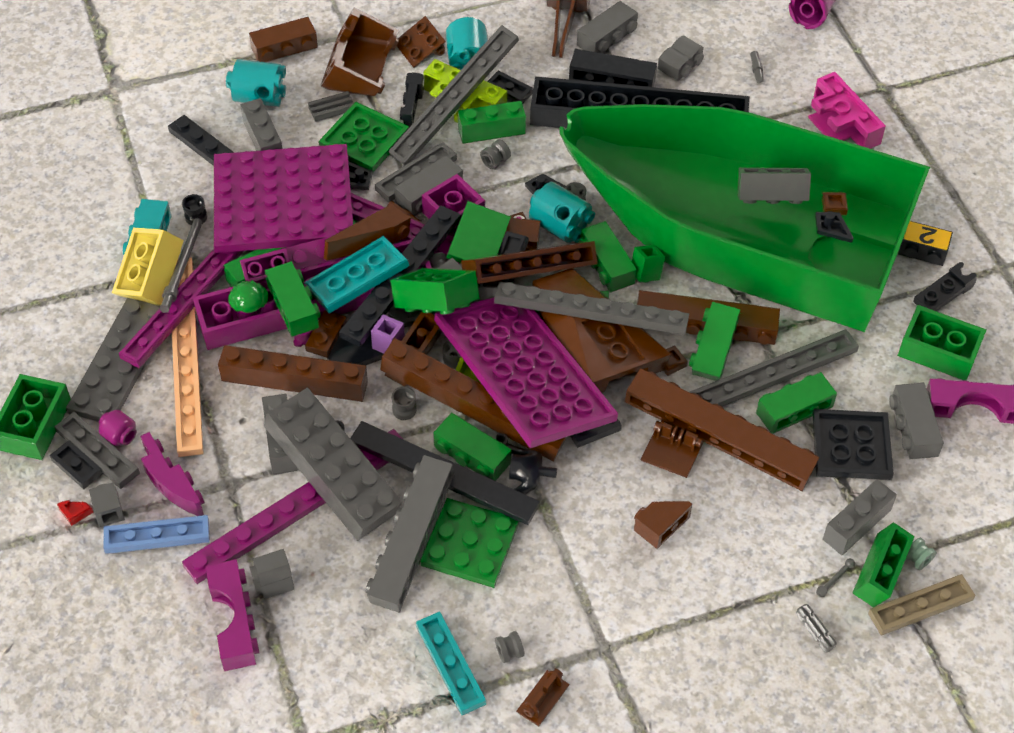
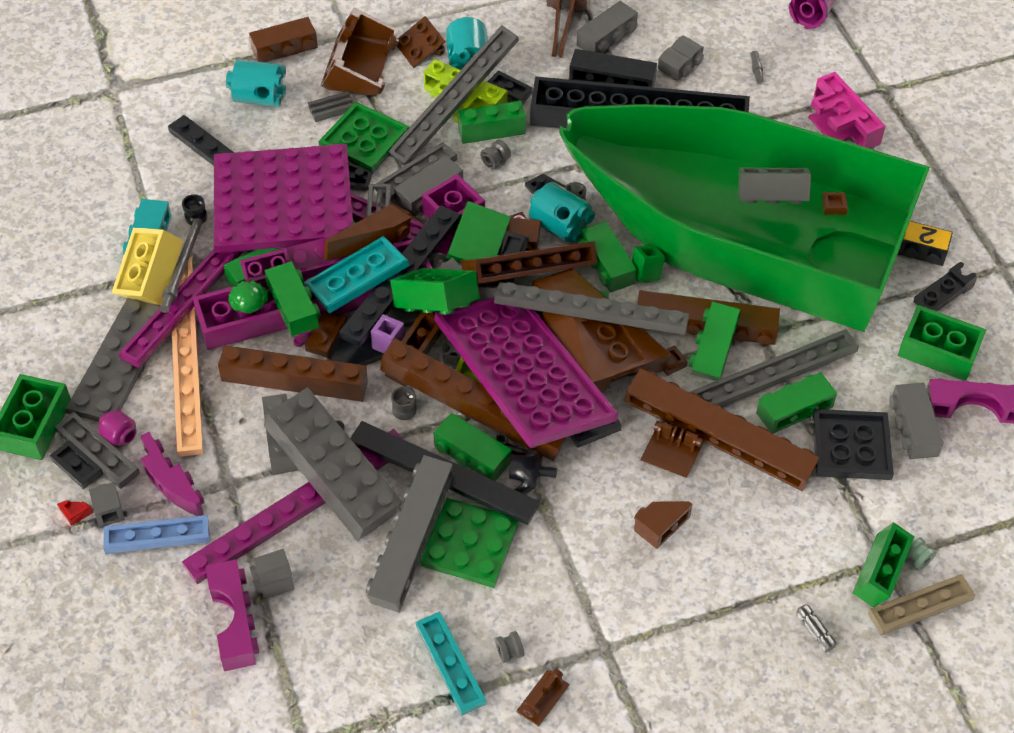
(260, 126): dark grey brick -> none
(380, 187): none -> dark grey tile
(413, 92): black plate -> none
(822, 590): dark grey hinge -> none
(832, 225): black piece -> none
(859, 517): dark grey brick -> none

